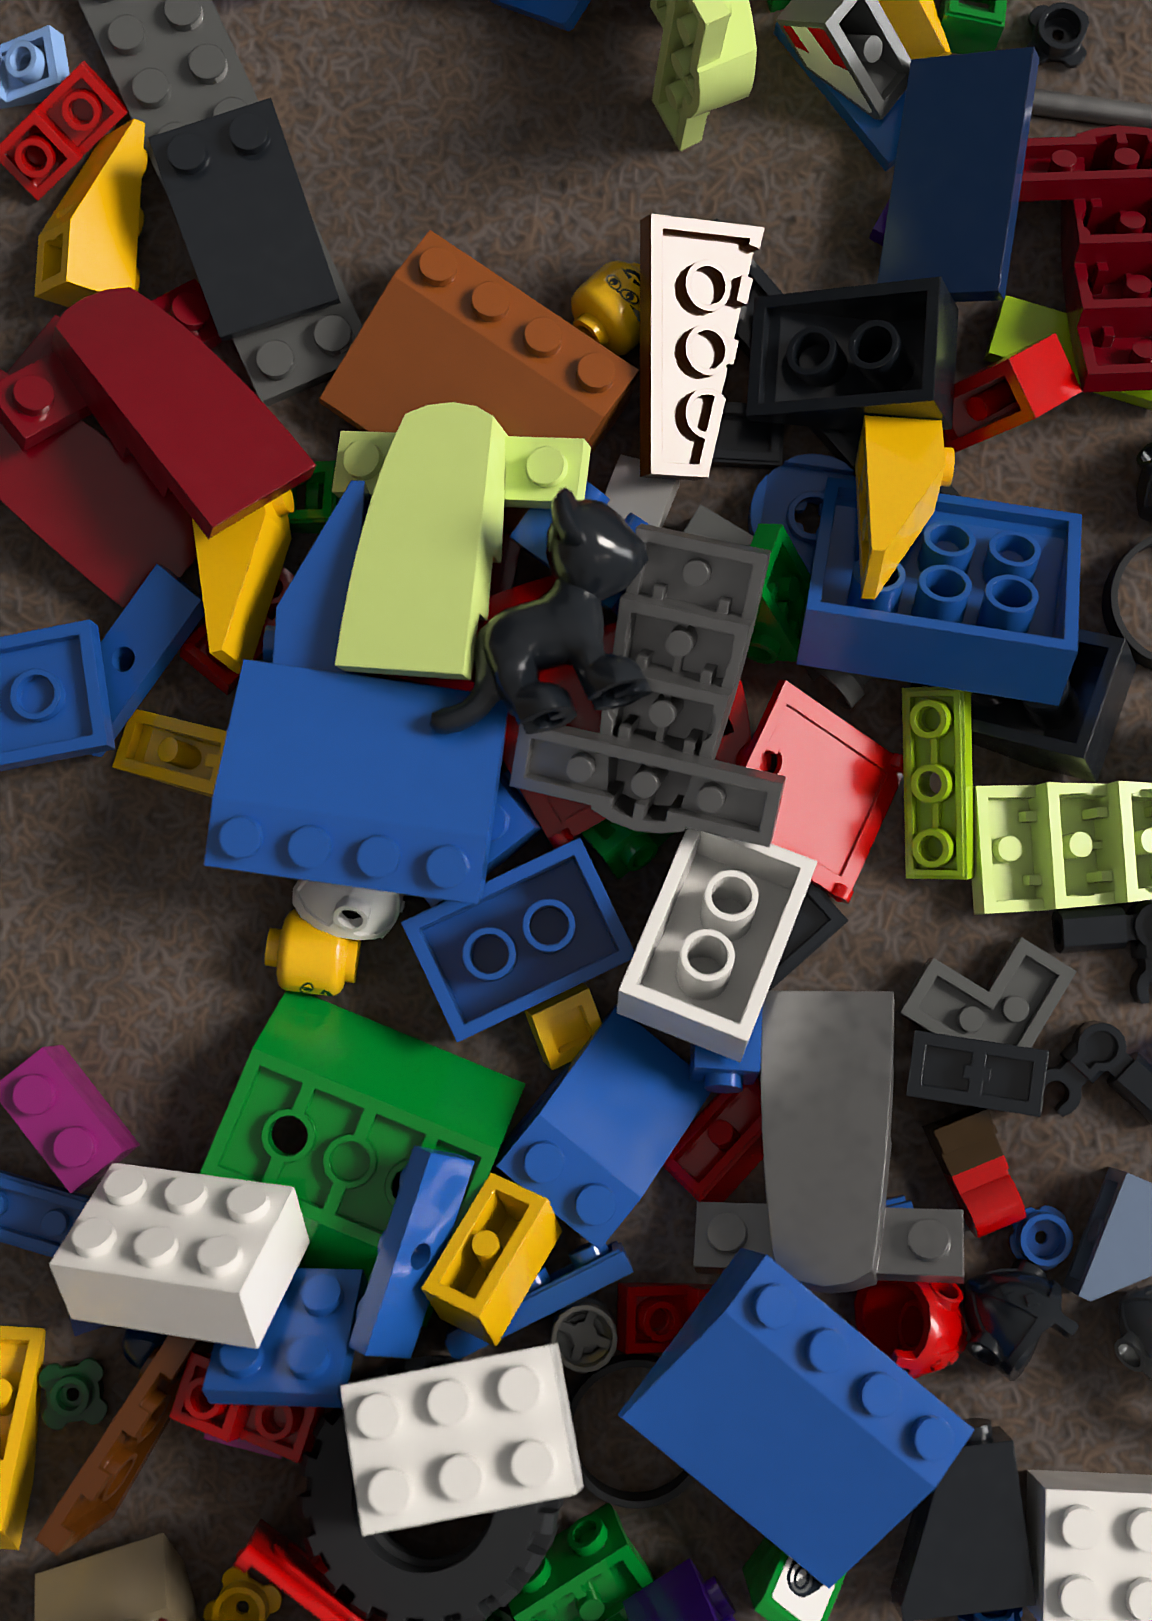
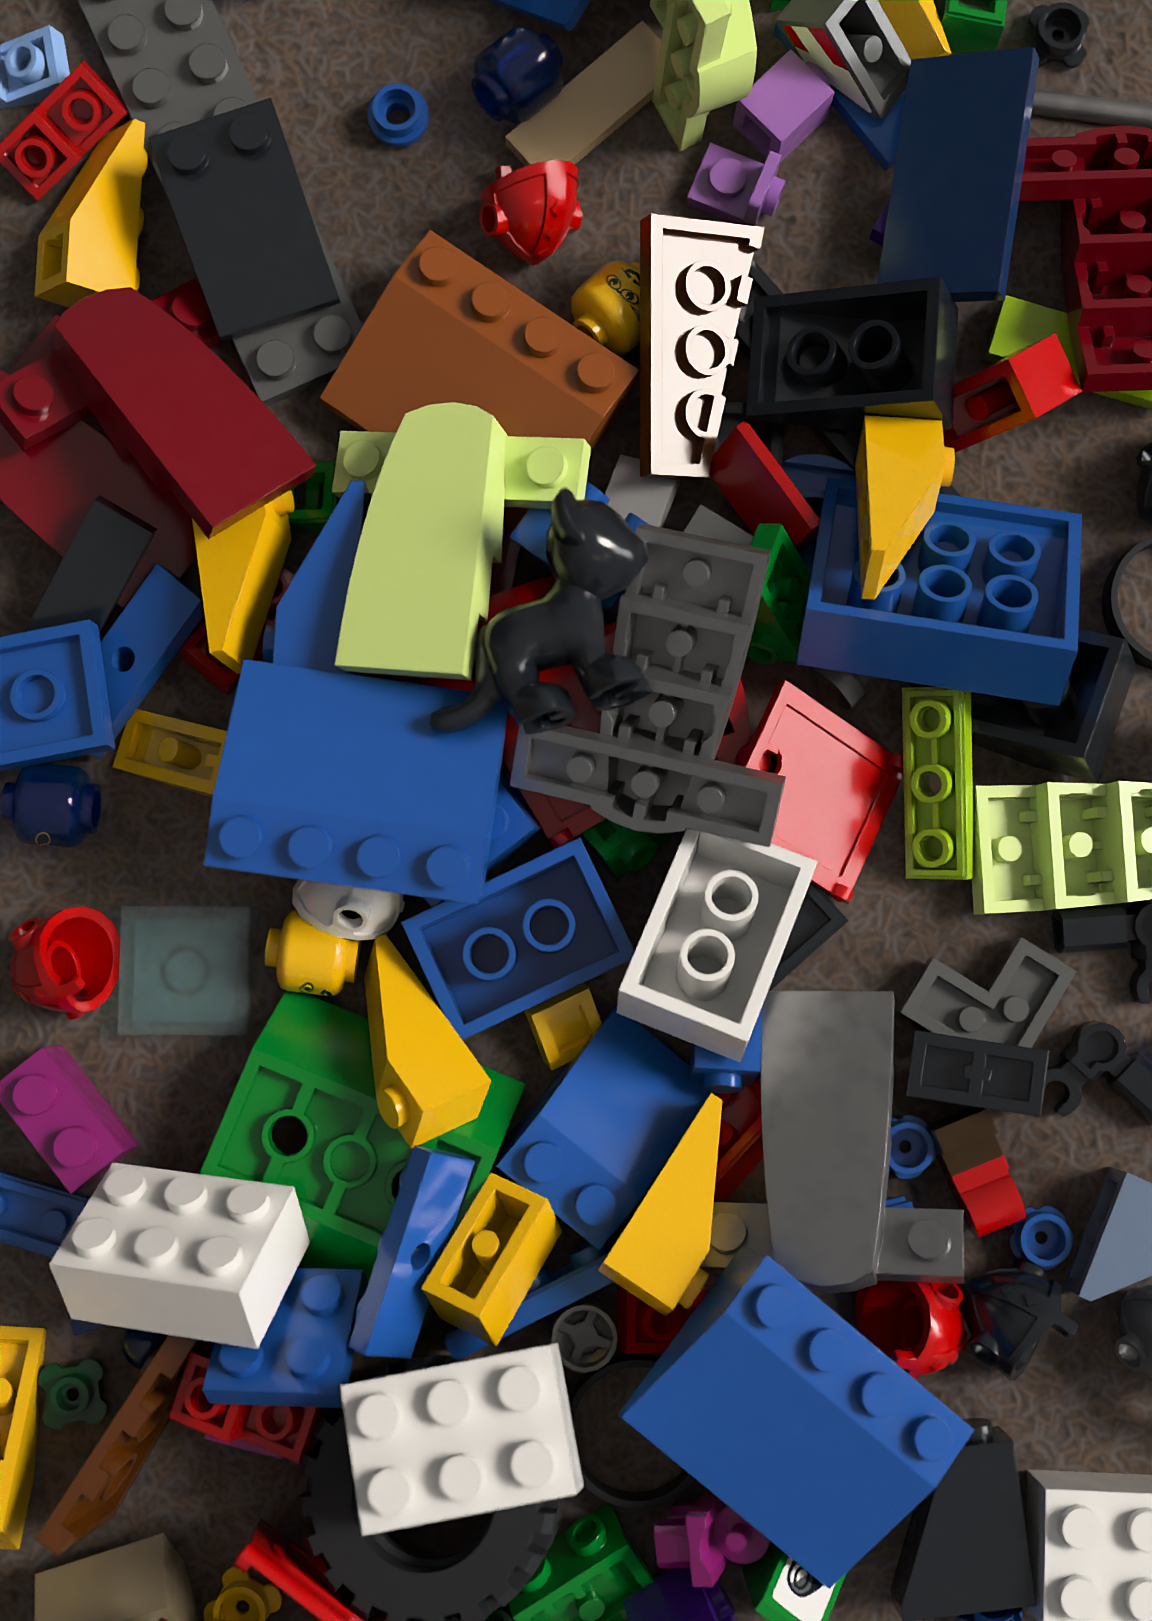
(52, 805): none -> clear blue head
(66, 960): none -> red helmet
(94, 567): none -> black tile
(185, 970): none -> clear light blue tile
(393, 98): none -> blue plate
(420, 1063): none -> yellow slope
(517, 75): none -> clear blue head
(532, 208): none -> red helmet
(592, 102): none -> tan tile
(671, 1228): none -> yellow slope
(706, 1537): none -> magenta hips
(736, 186): none -> medium lavender bracket
(761, 488): none -> red slope
(784, 106): none -> medium lavender brick
(921, 1151): none -> blue plate

